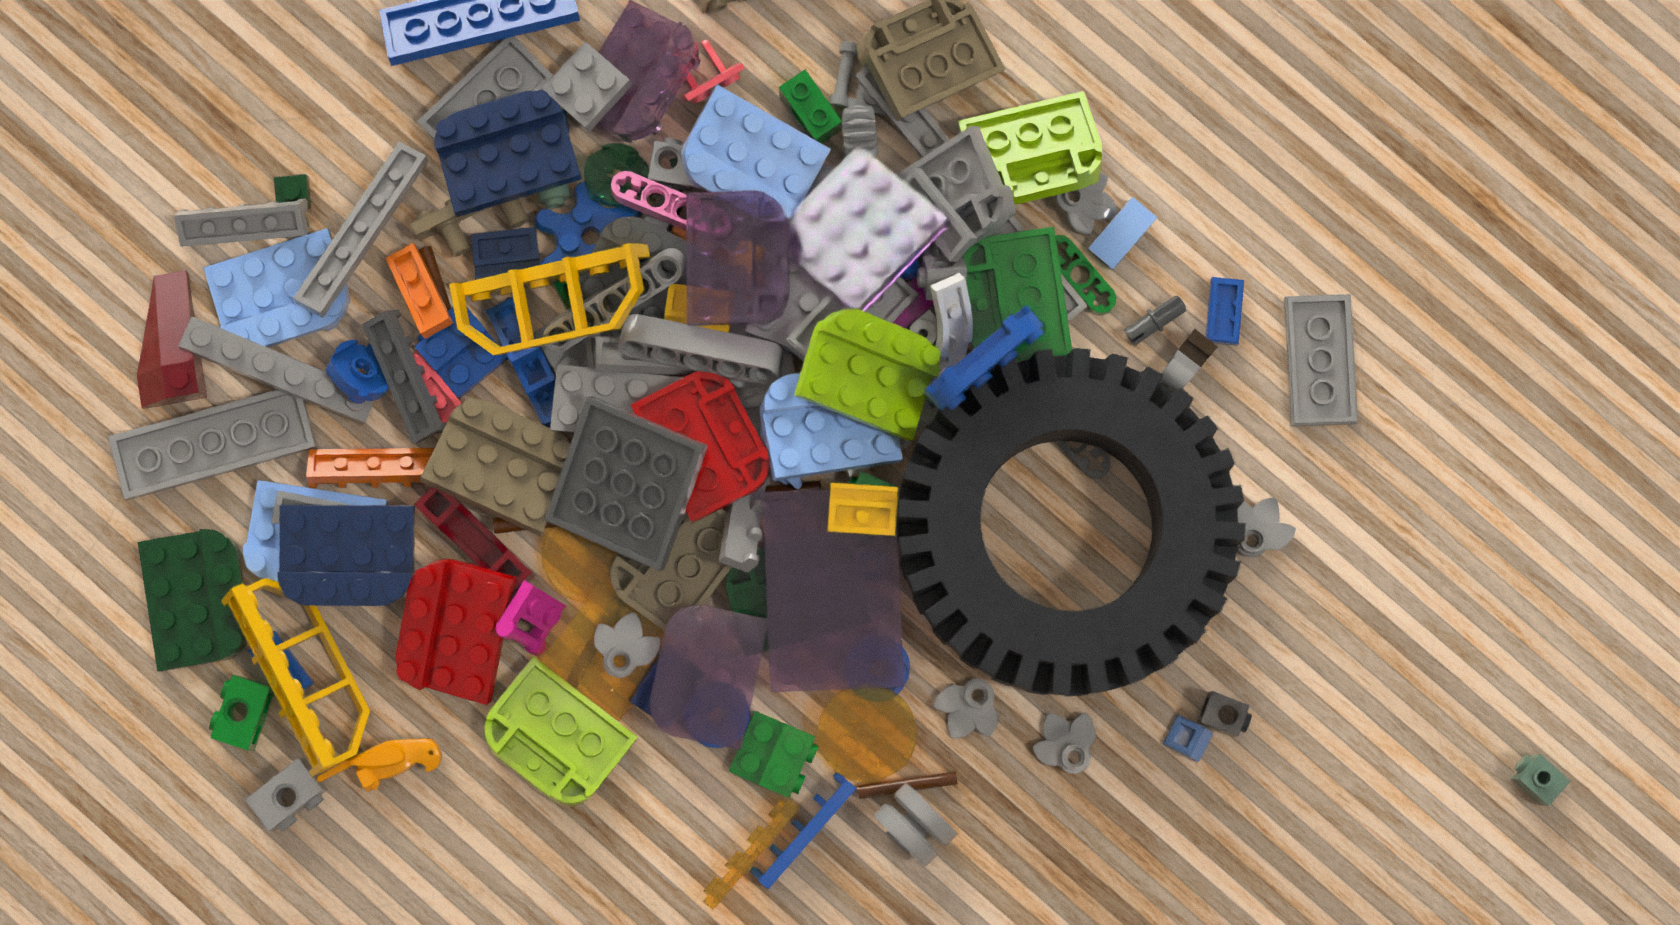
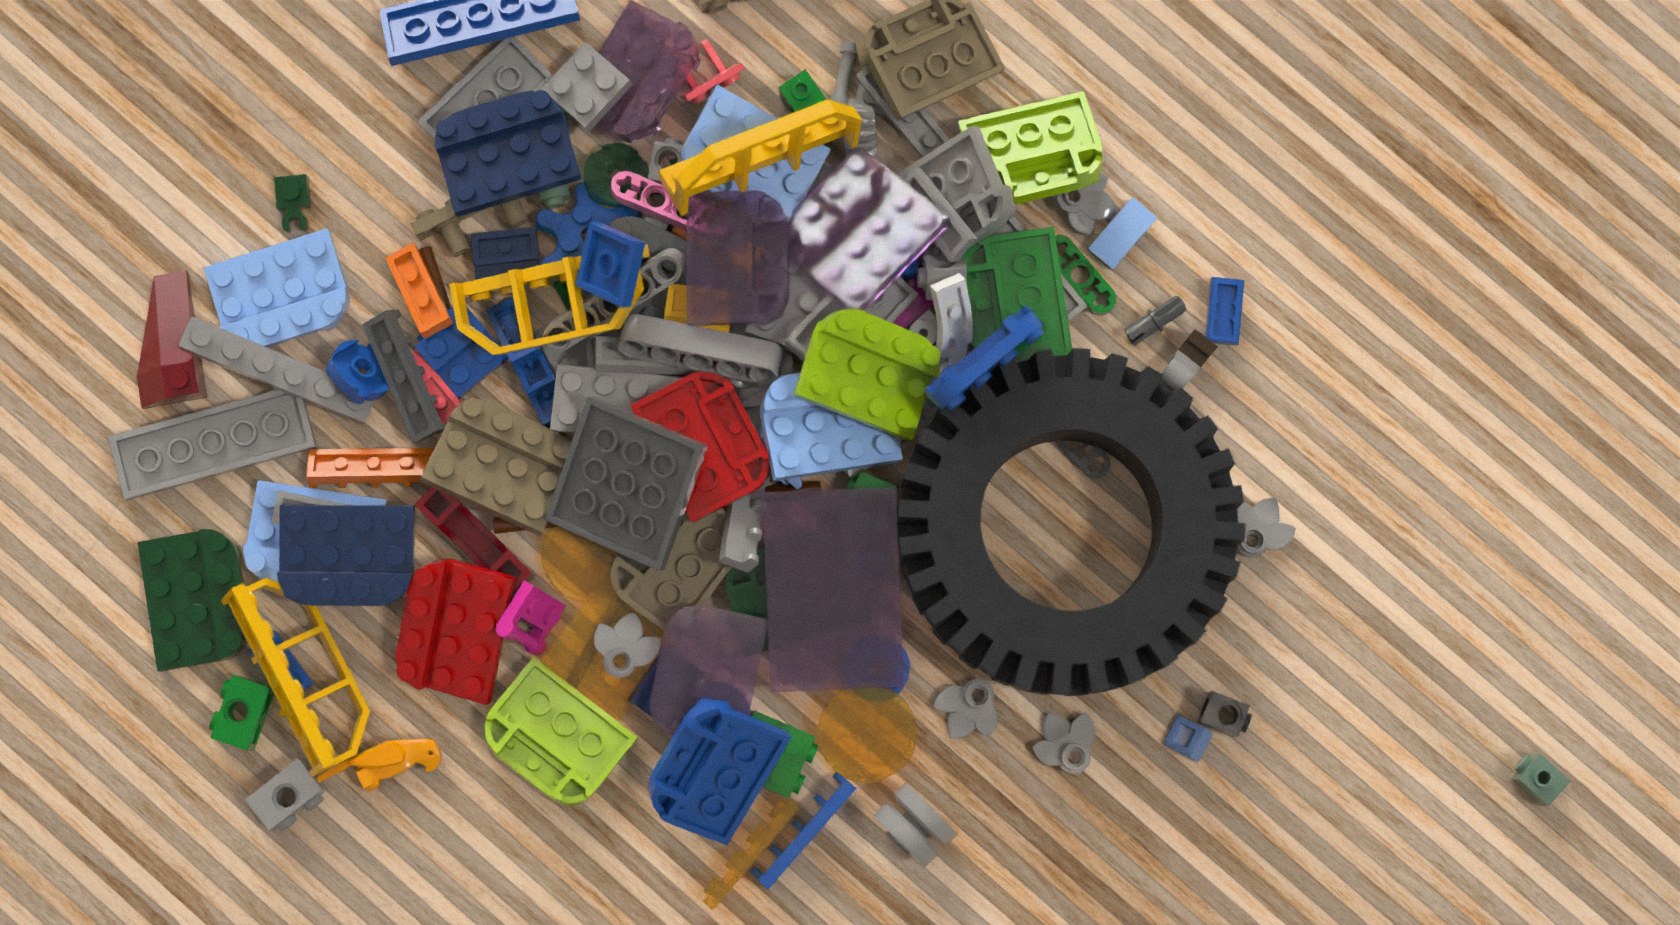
(242, 223): light grey hinge -> none
(360, 229): light grey plate -> none
(610, 264): none -> blue plate
(714, 769): none -> blue plate
(759, 148): none -> yellow plate
(862, 509): yellow plate -> none
(916, 783): reddish brown bar -> none
(1320, 360): light grey tile -> none

